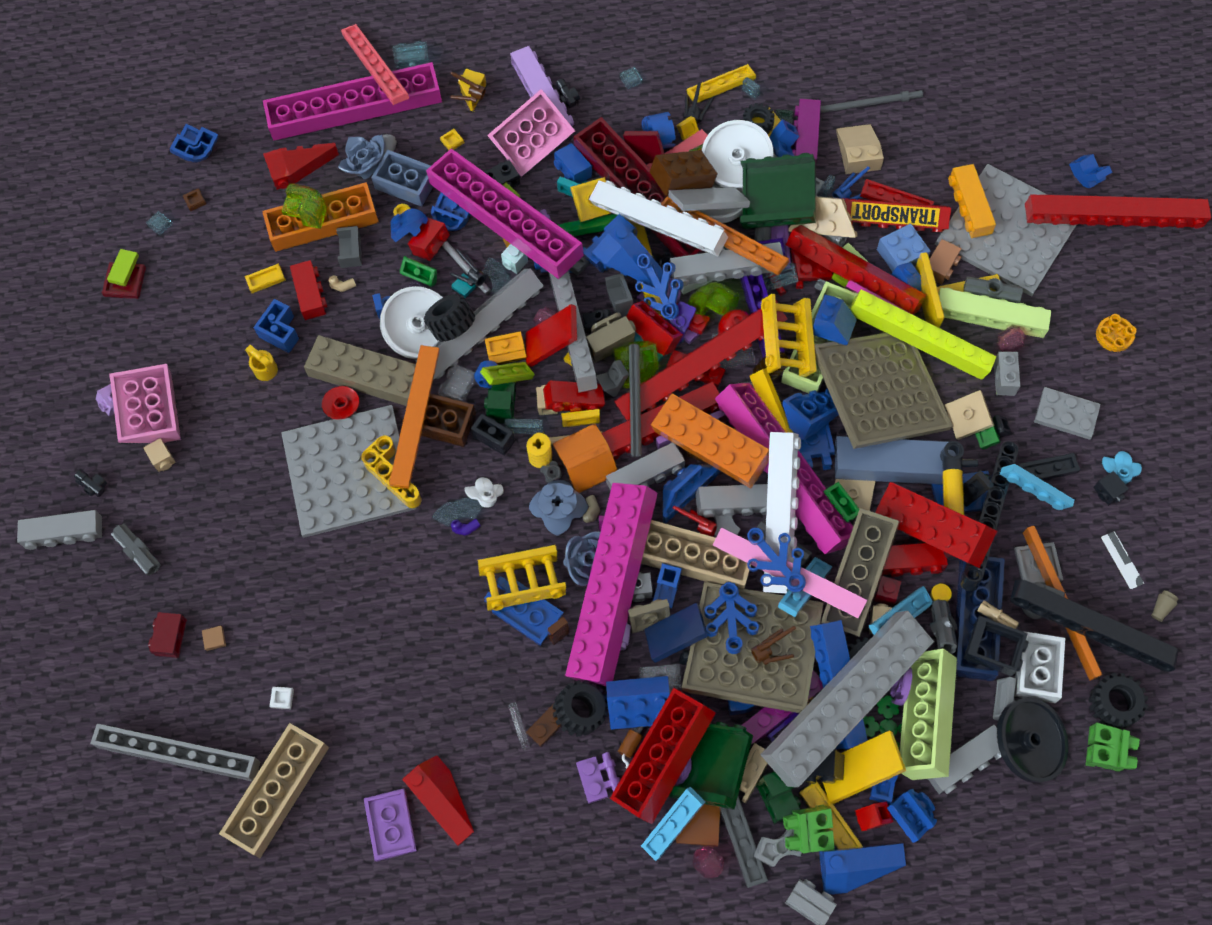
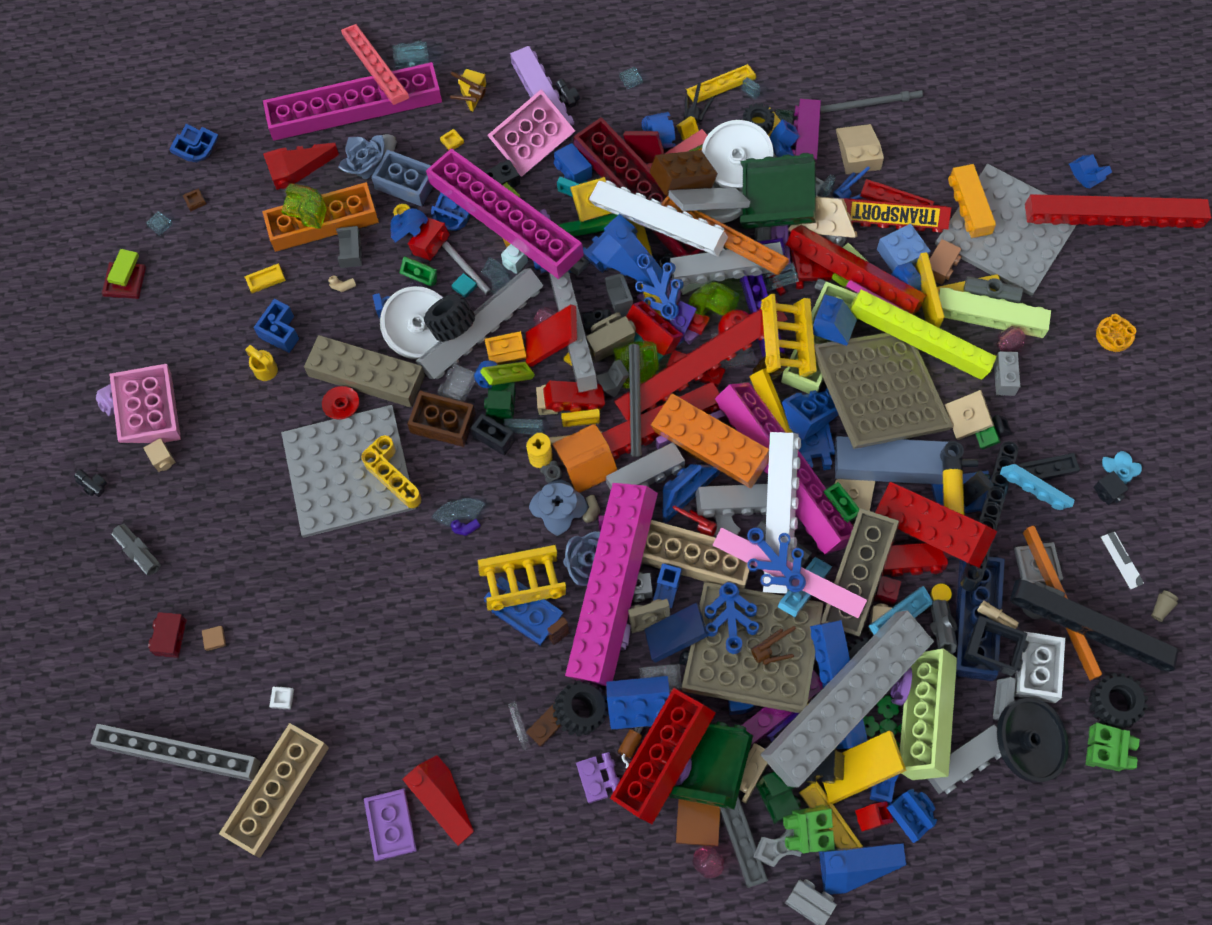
(58, 529): light grey brick -> none
(308, 290): red brick -> none
(414, 417): orange tile -> none
(475, 275): black plant -> none
(484, 492): white plate -> none
(673, 823): medium azure plate -> none
(1067, 413): light grey plate -> none

